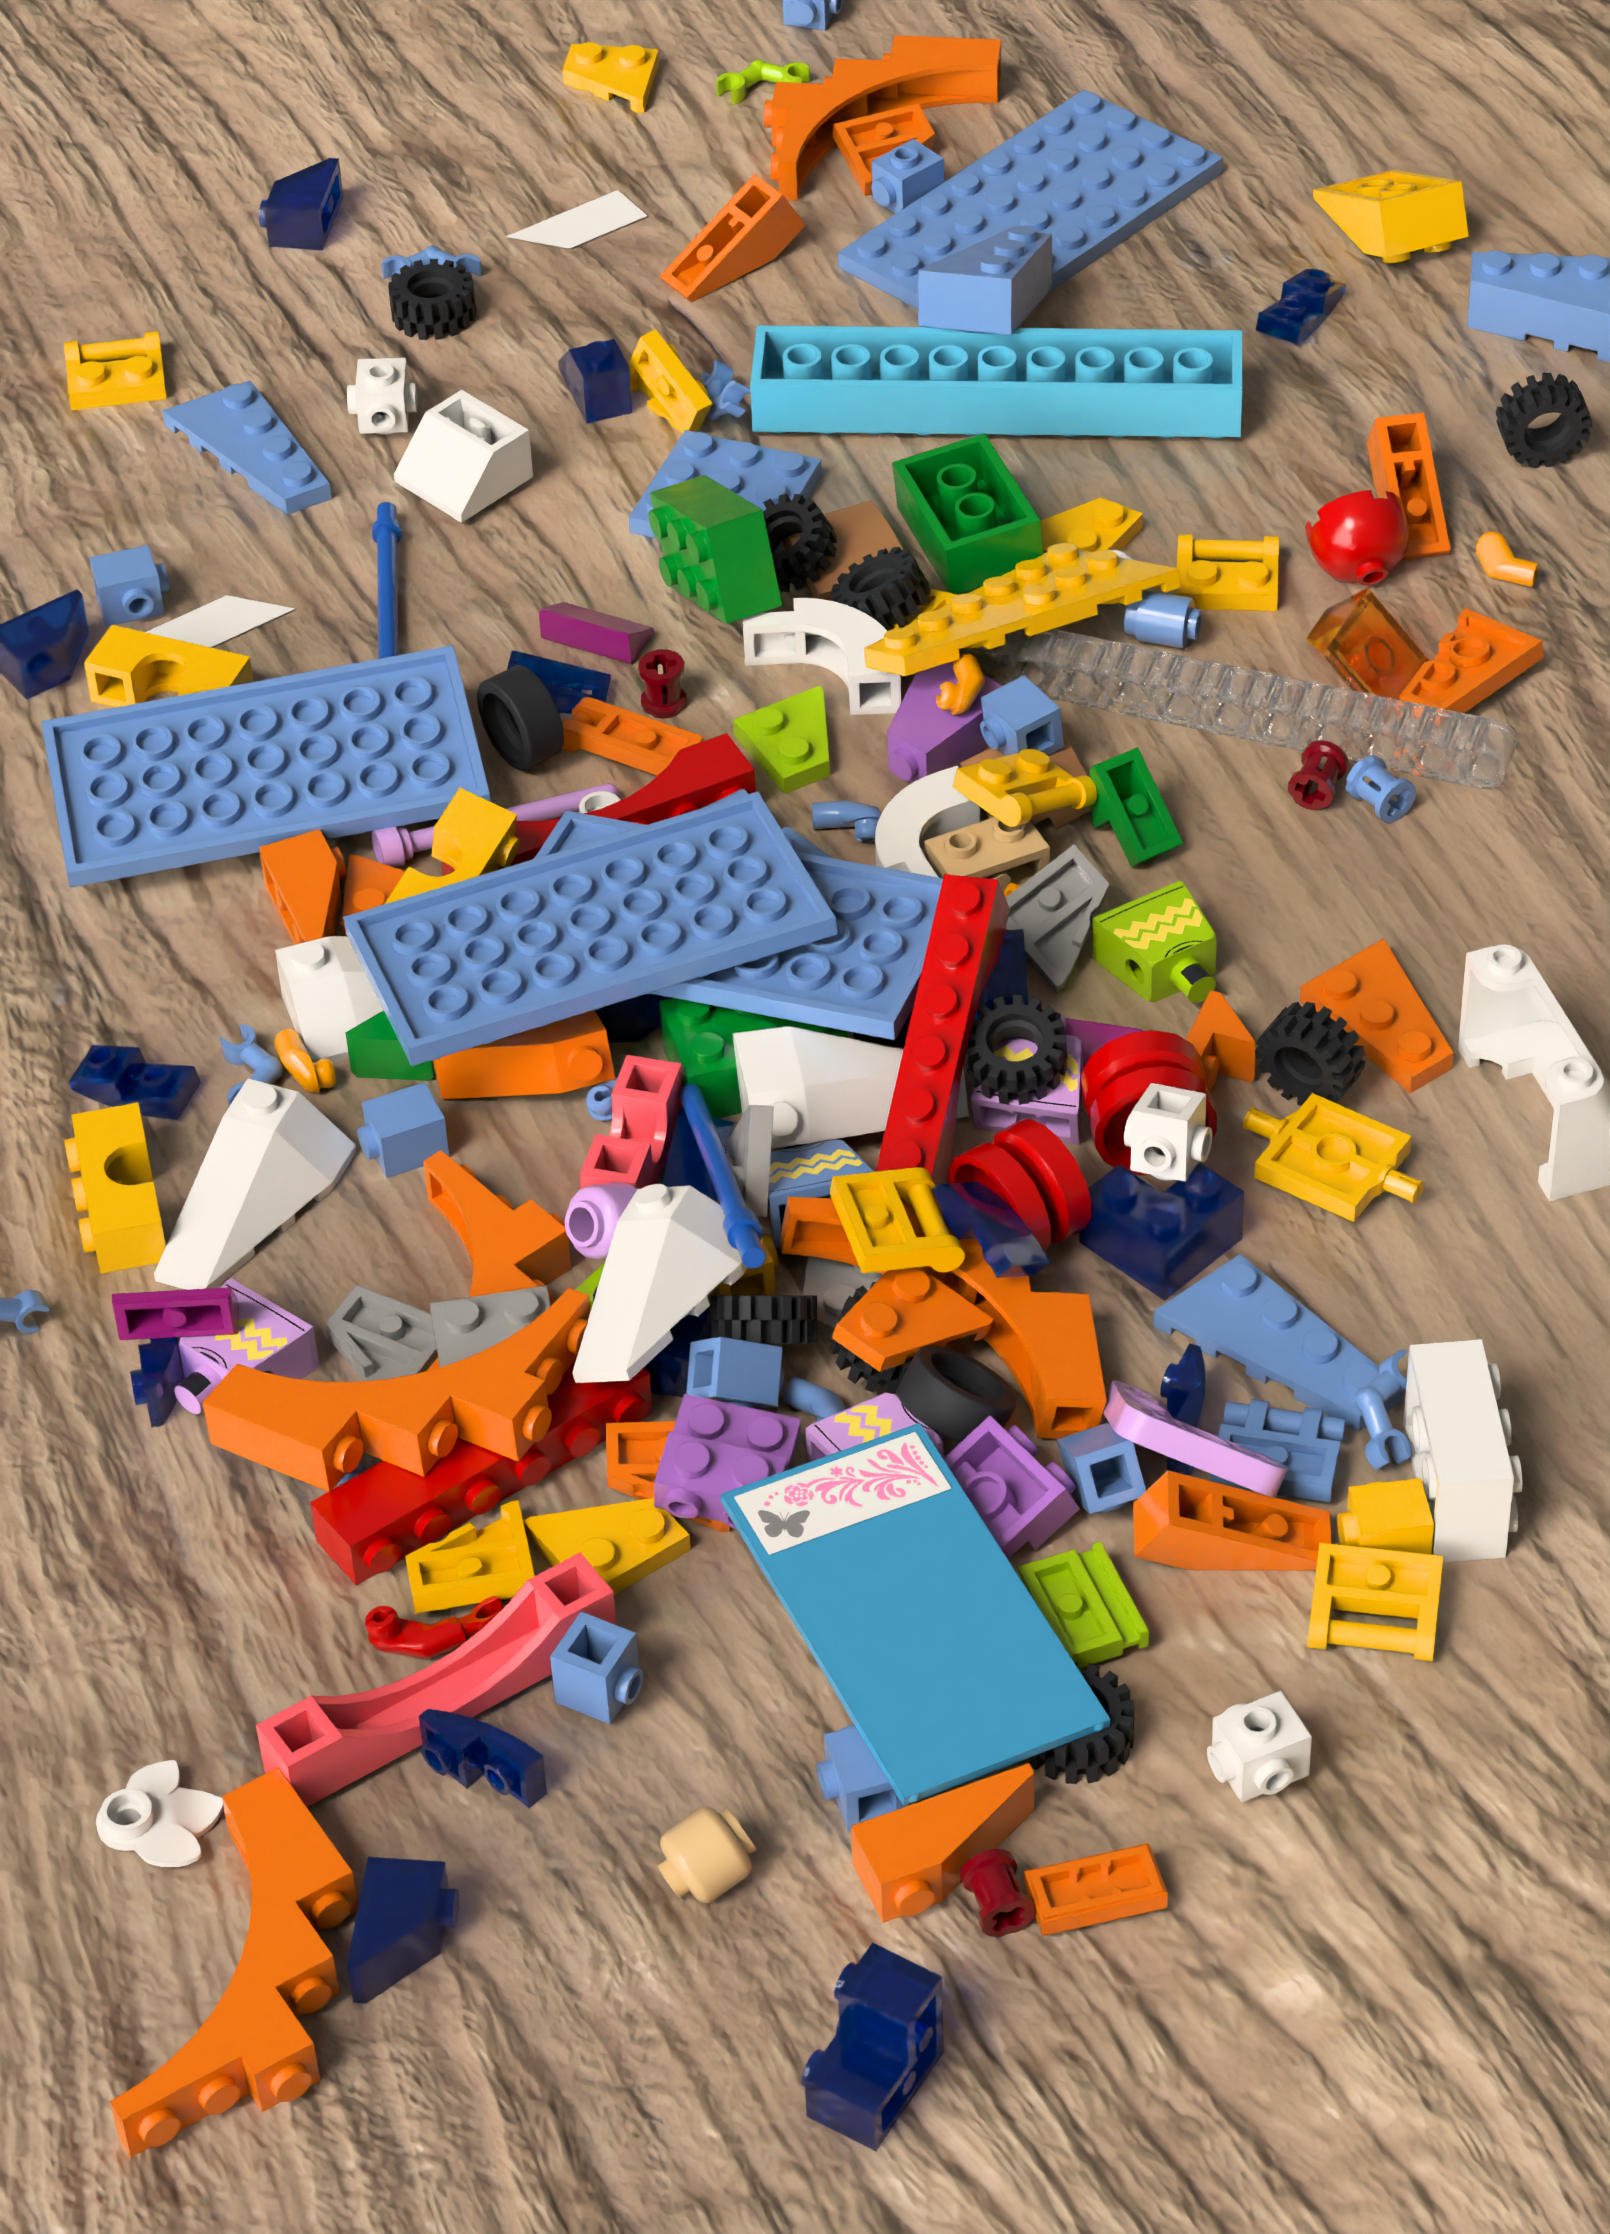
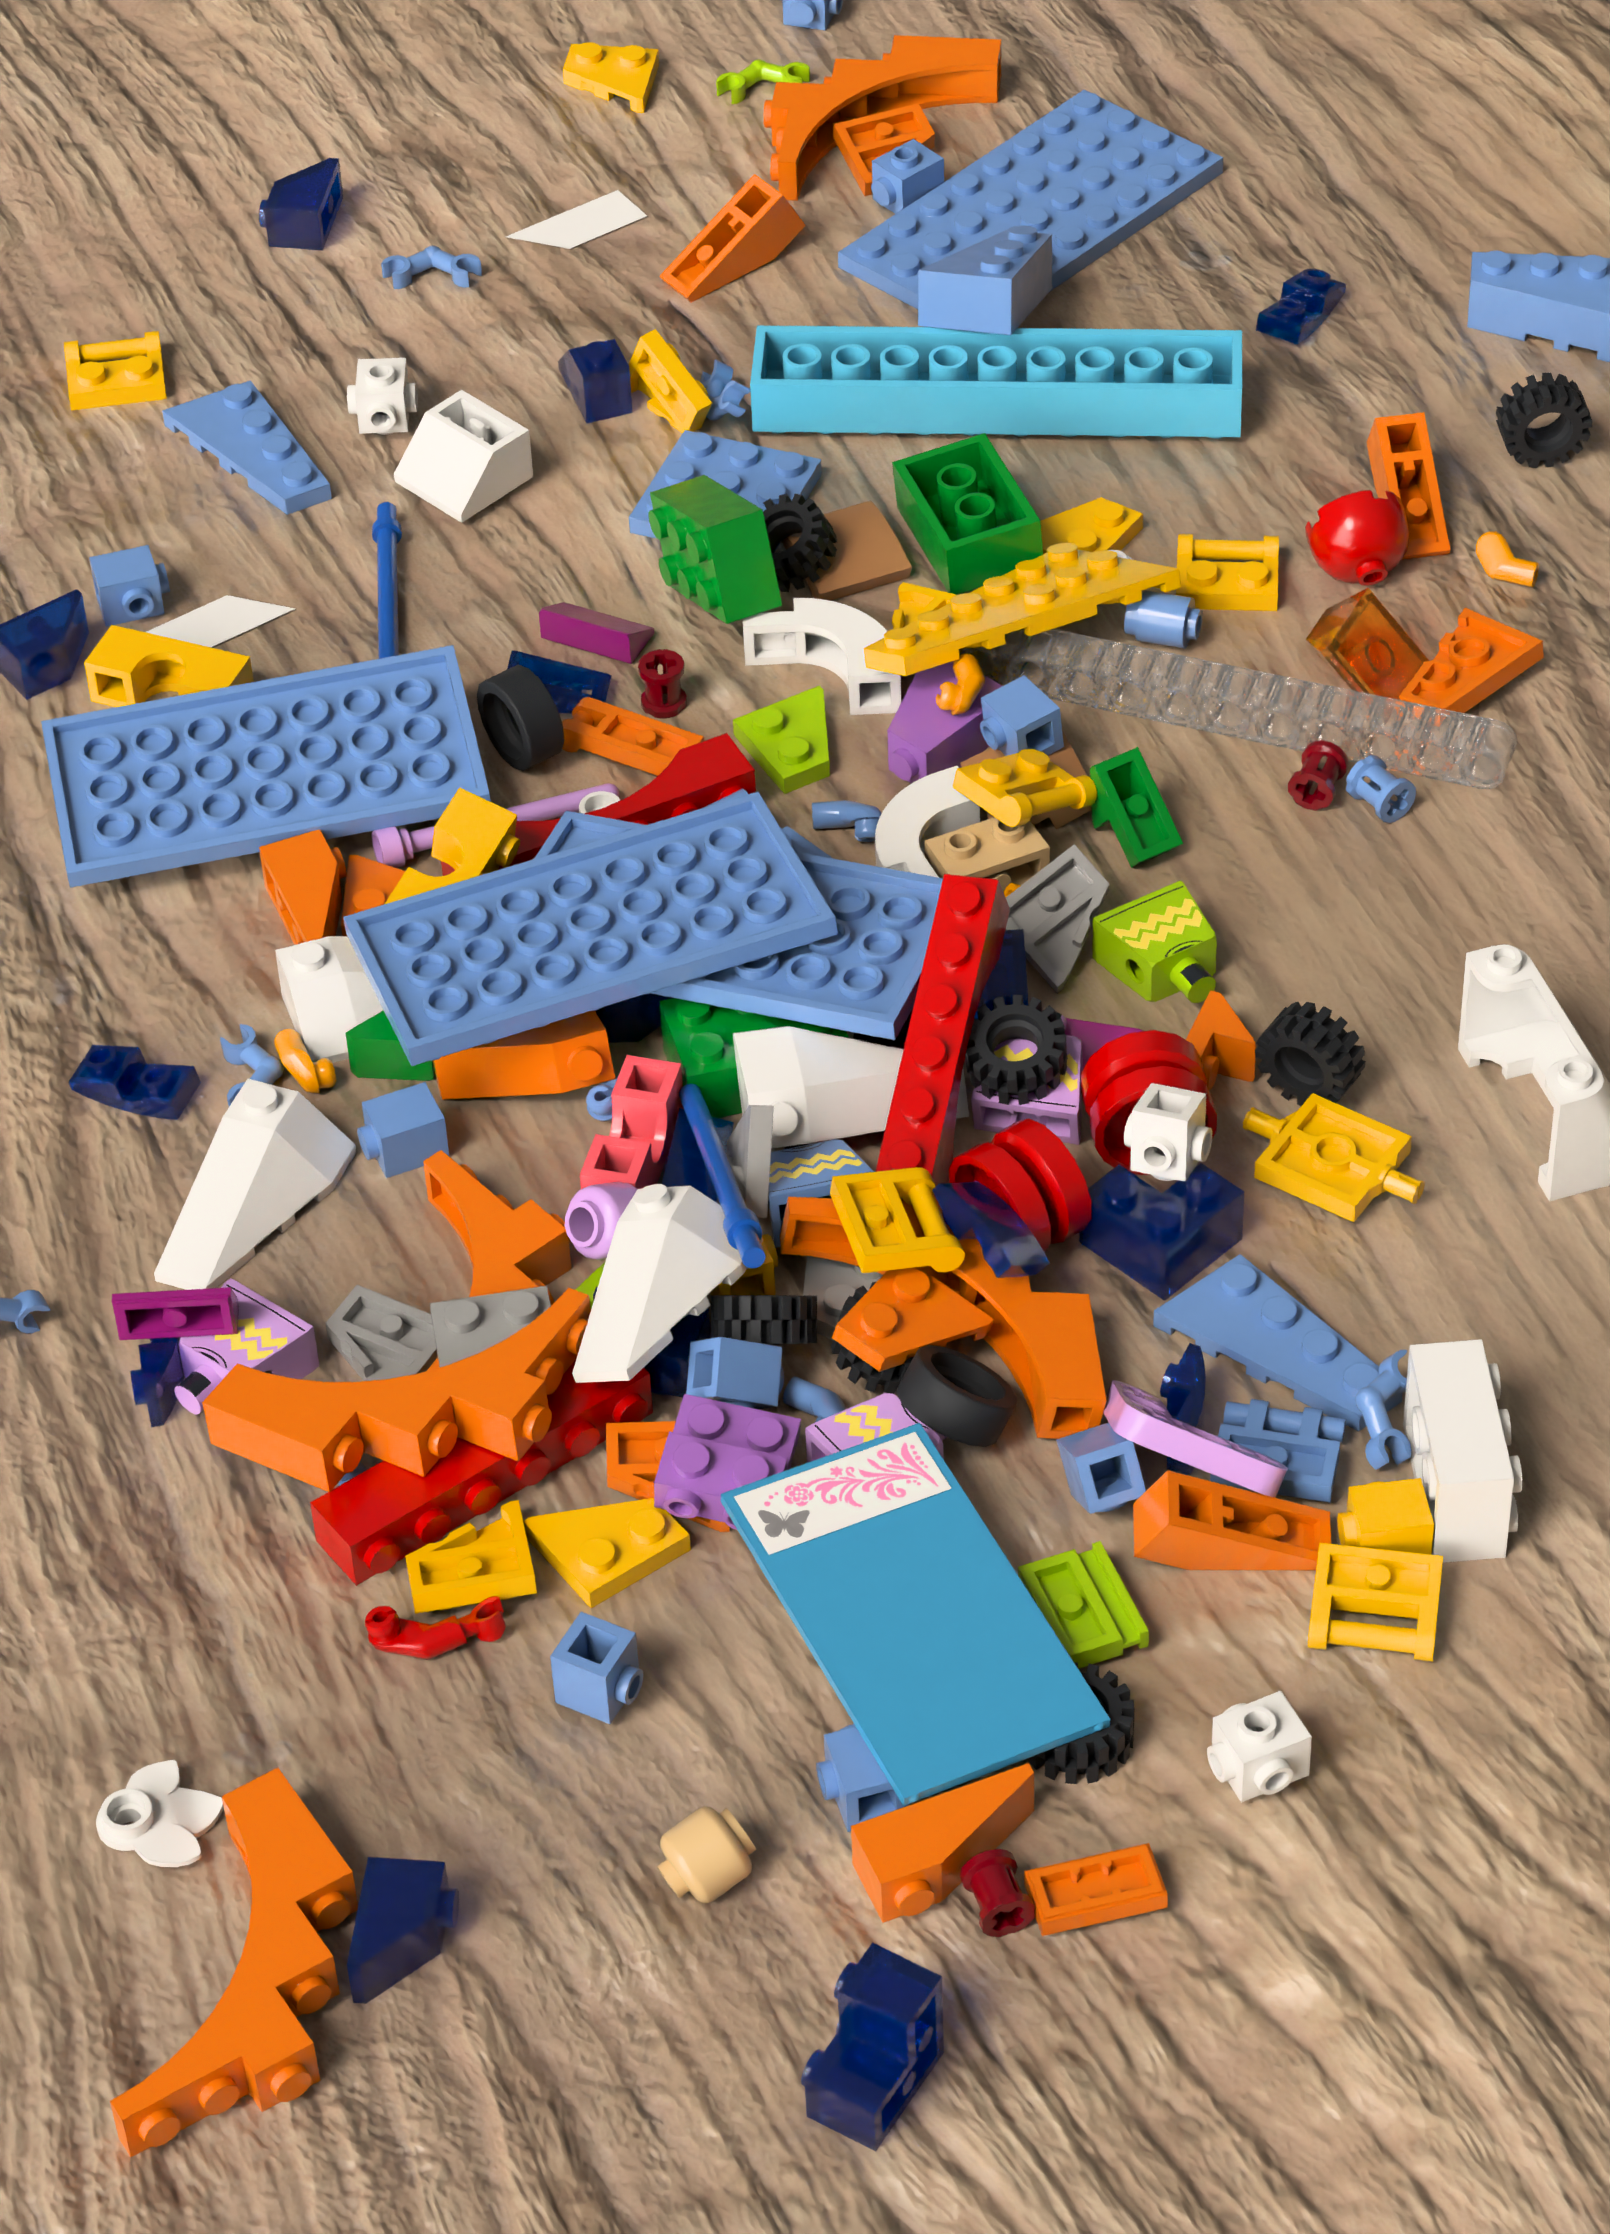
(123, 1216): yellow arch -> none
(344, 1737): coral arch -> none
(432, 299): black tyre -> none
(475, 1749): clear blue slope -> none
(884, 587): black tyre -> none
(1010, 1487): medium lavender plate -> none
(1386, 1015): orange wing -> none
(1397, 212): yellow slope -> none

